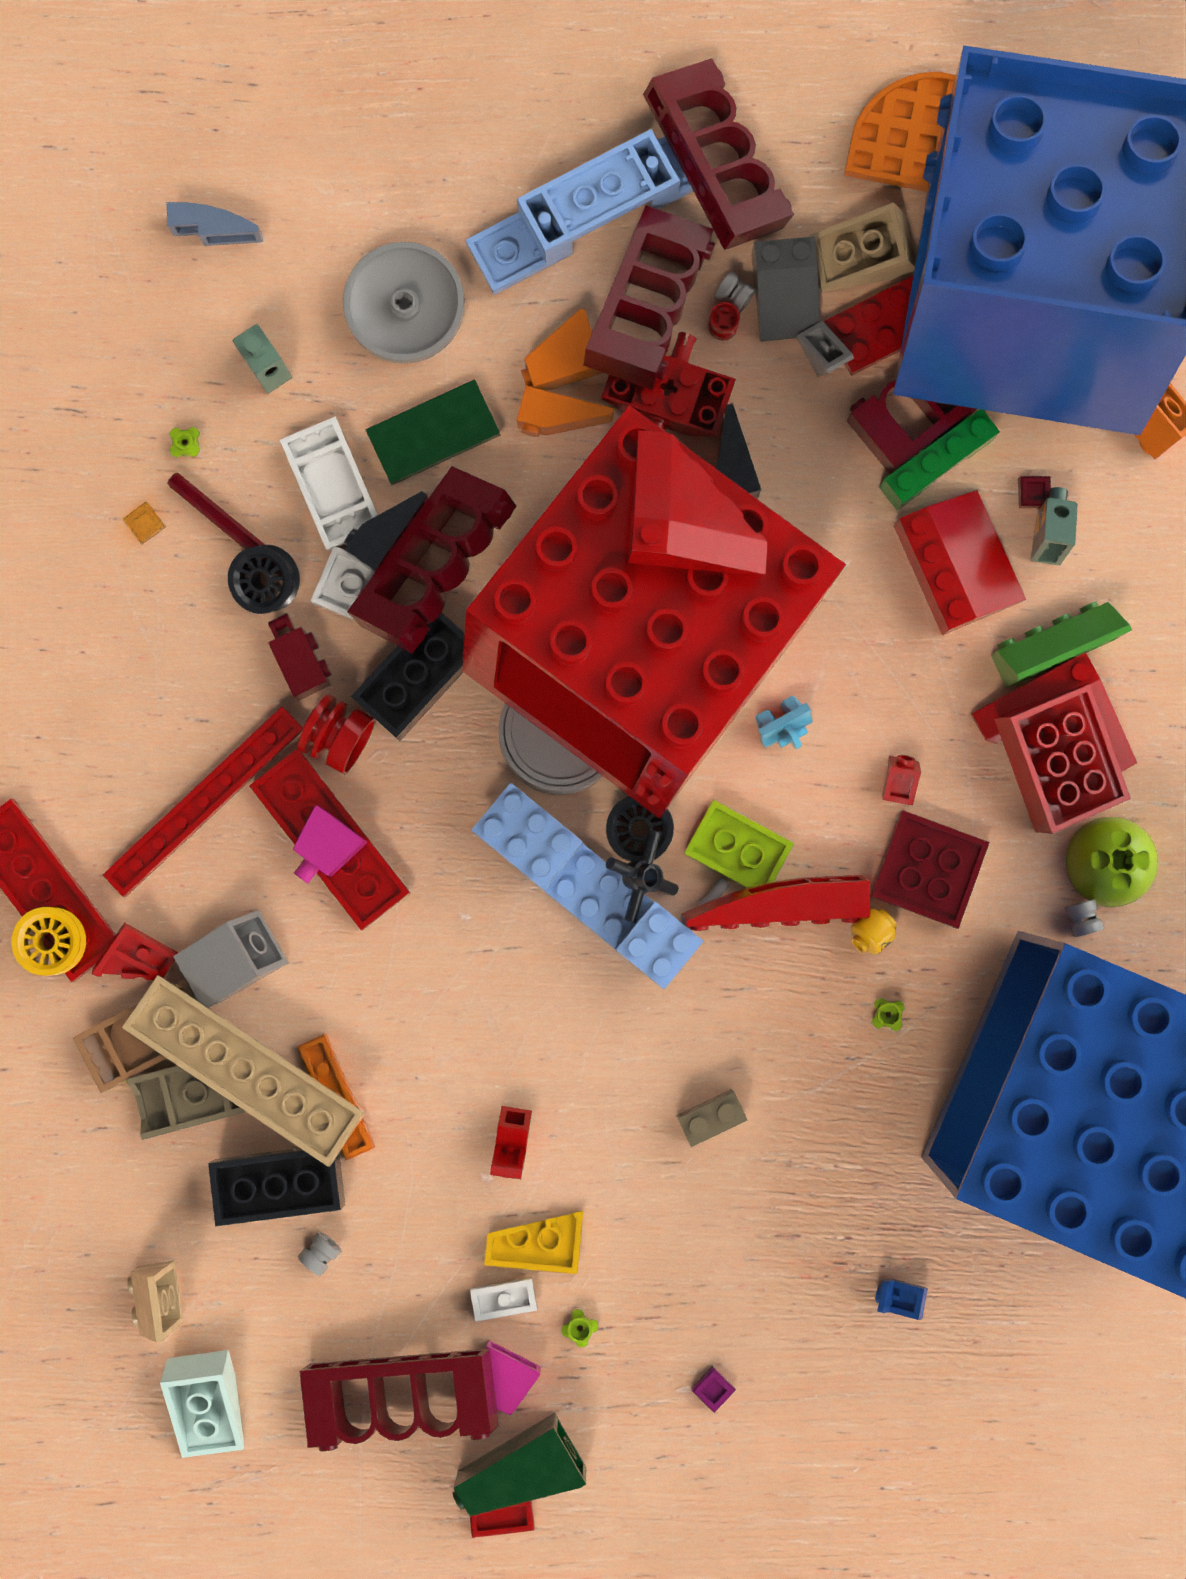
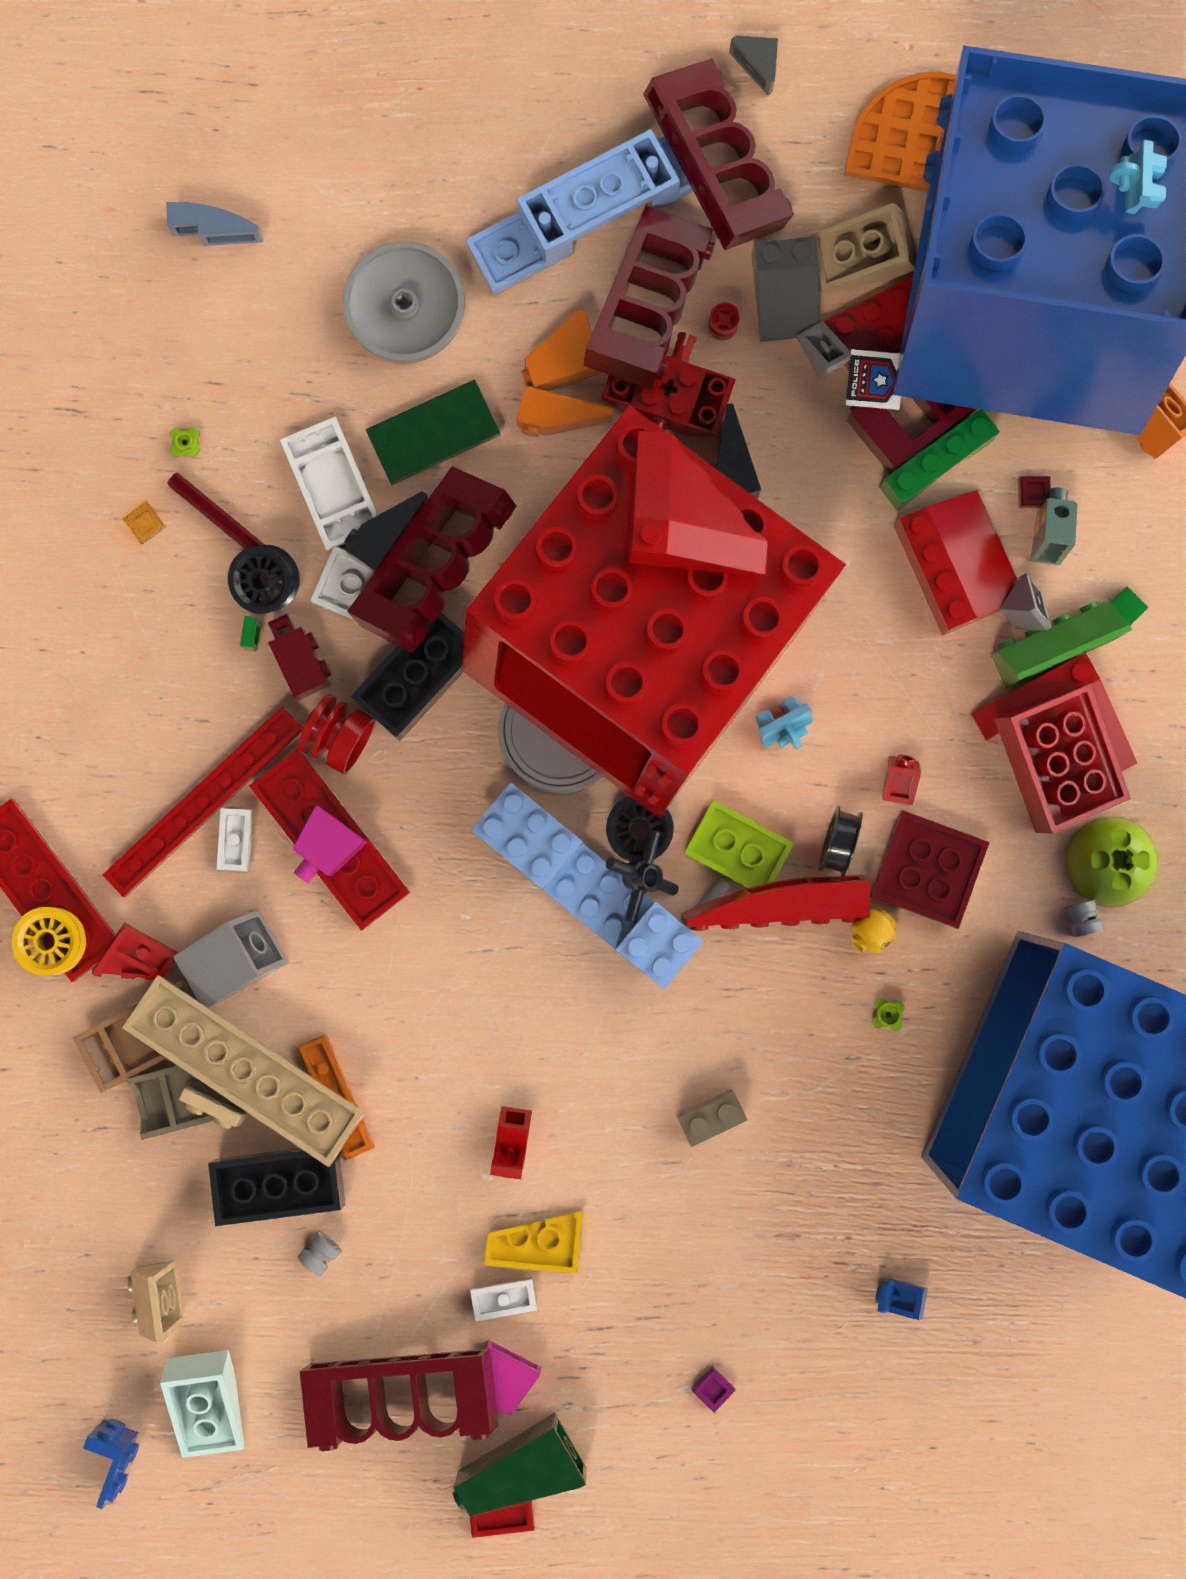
(117, 1443): none -> blue bracket
(200, 1102): none -> tan plate
(234, 839): none -> white plate
(250, 633): none -> green tile
(260, 357): sand green torso -> none
(580, 1337): lime plate -> none
(738, 291): light grey wheel -> none
(757, 58): none -> dark grey slope
(840, 841): none -> black wheel
(872, 379): none -> sticker
(1026, 606): none -> light grey slope
(1129, 605): none -> green tile
(1135, 178): none -> medium azure hips

